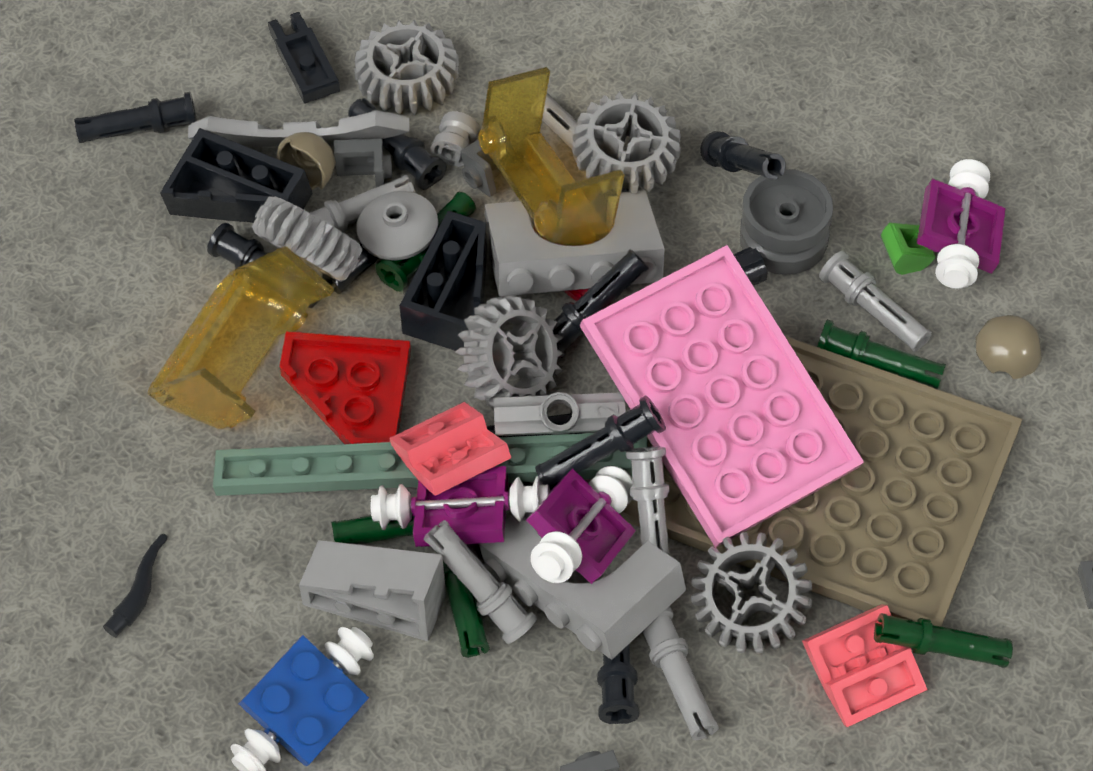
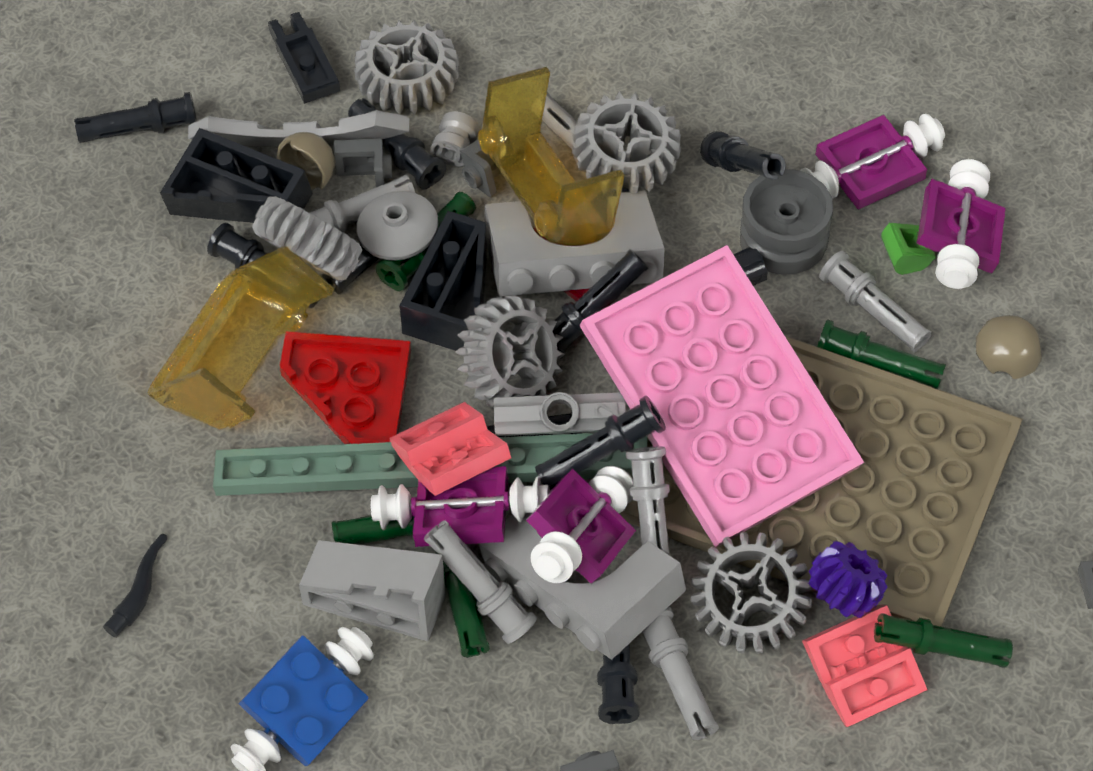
(847, 579): none -> dark purple gear
(875, 159): none -> magenta plate

